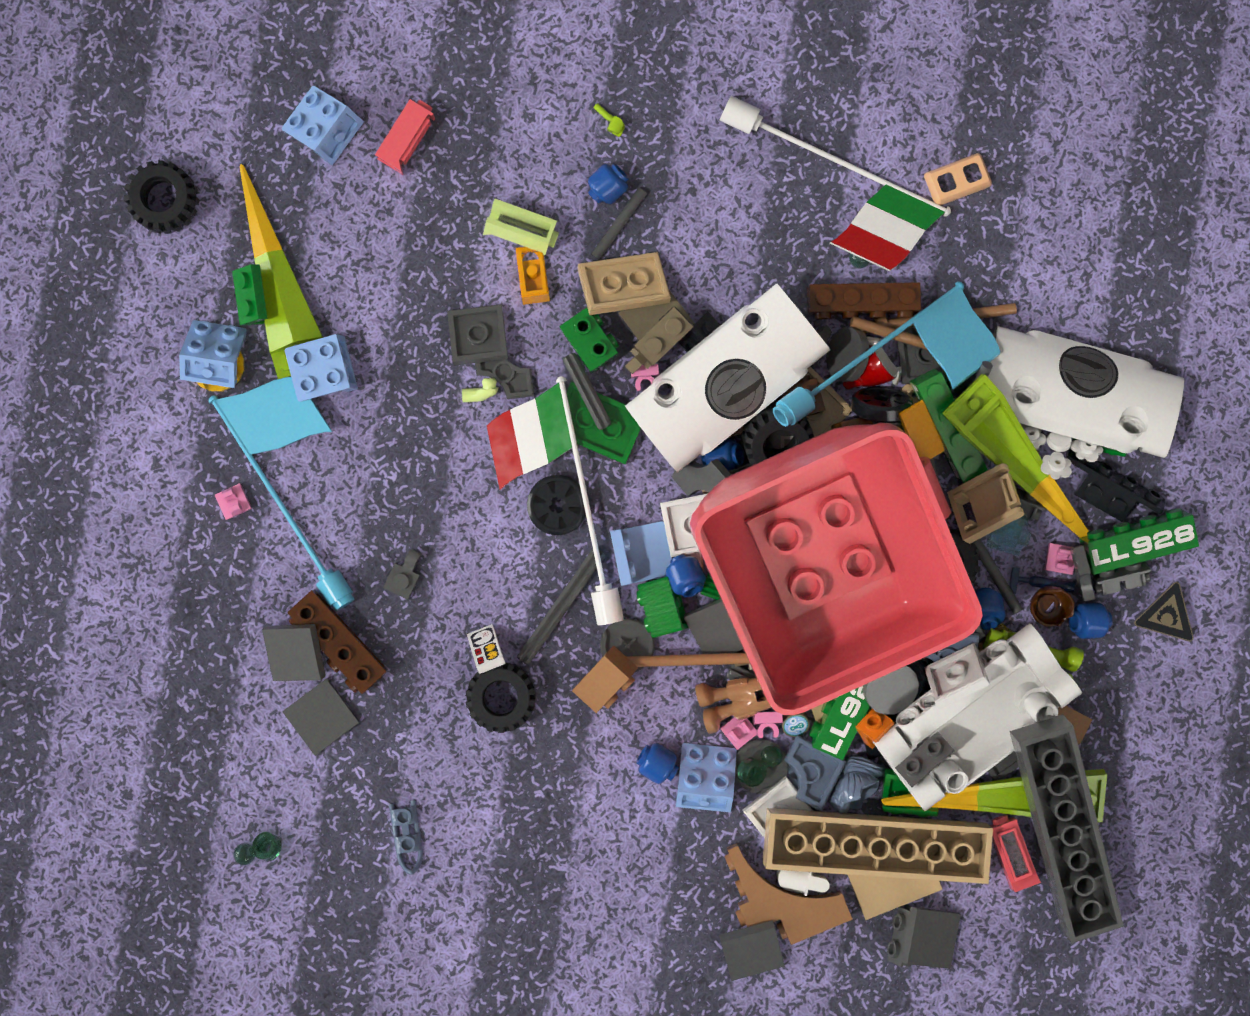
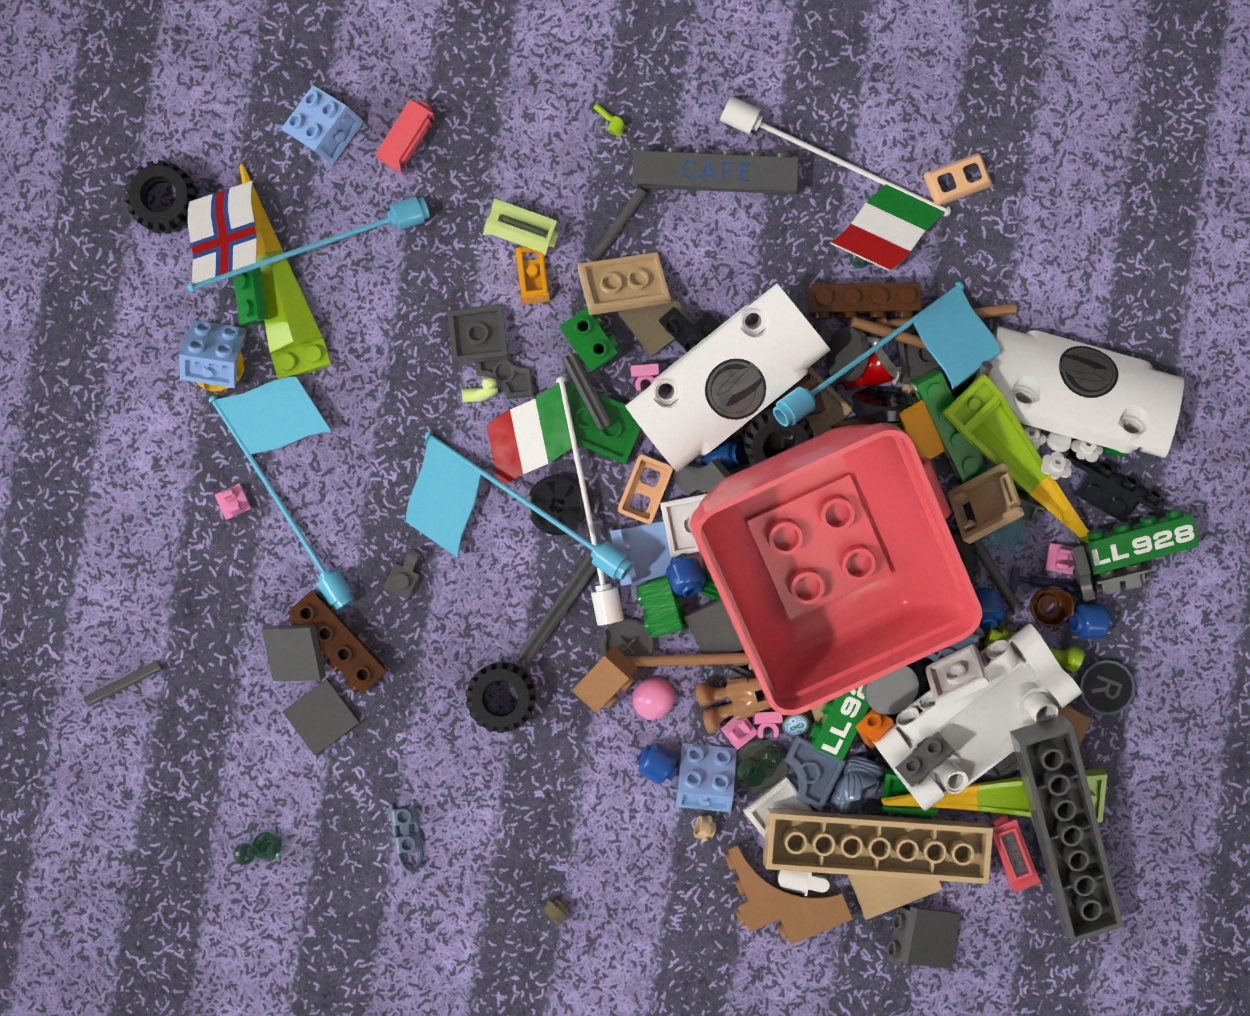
(123, 683): none -> dark grey bar
(226, 237): none -> flag
(321, 367): light blue bracket -> none
(448, 494): none -> medium azure flag
(486, 649): tile -> none
(556, 911): none -> dark tan plate
(607, 183): blue head -> none
(636, 486): none -> light nougat piece
(653, 697): none -> bright pink hair
(658, 340): dark tan hinge -> none
(704, 828): none -> tan plate
(715, 171): none -> dark grey brick
(752, 950): dark grey tile -> none
(1106, 687): none -> black tile
(1167, 615): black piece -> none

